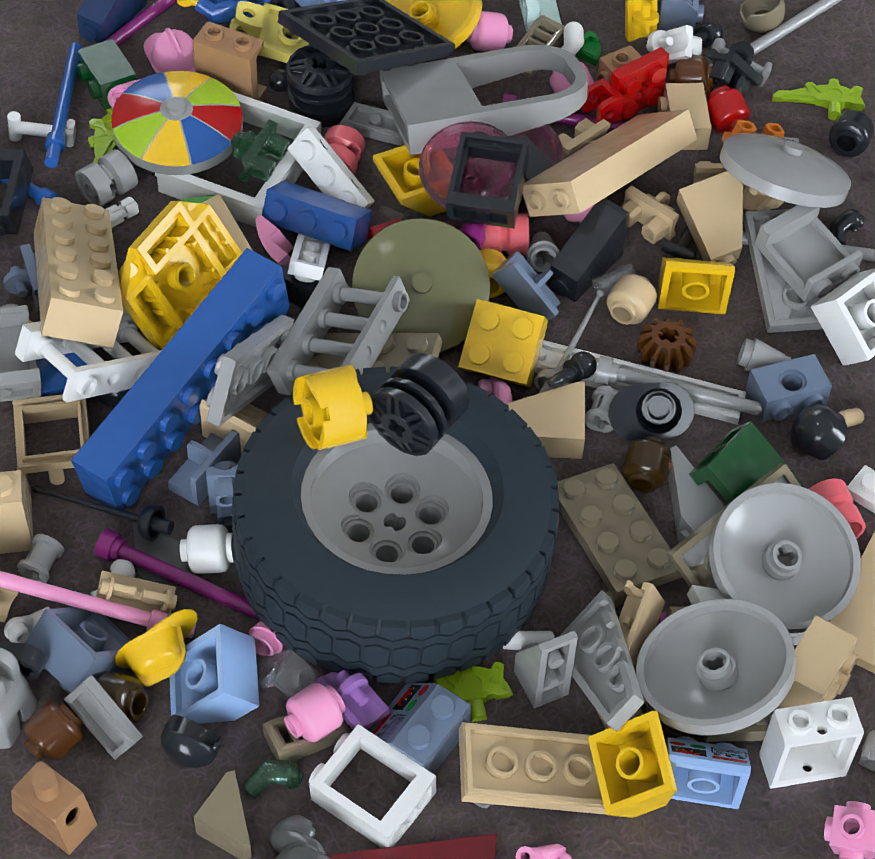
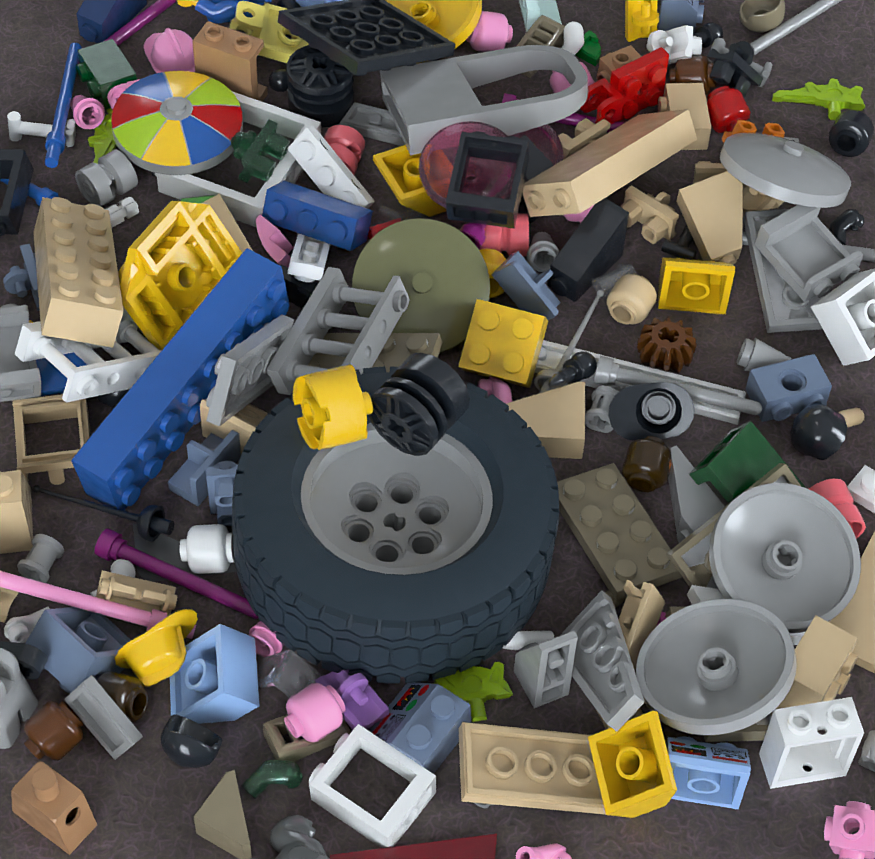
(87, 112): none -> bright pink cone

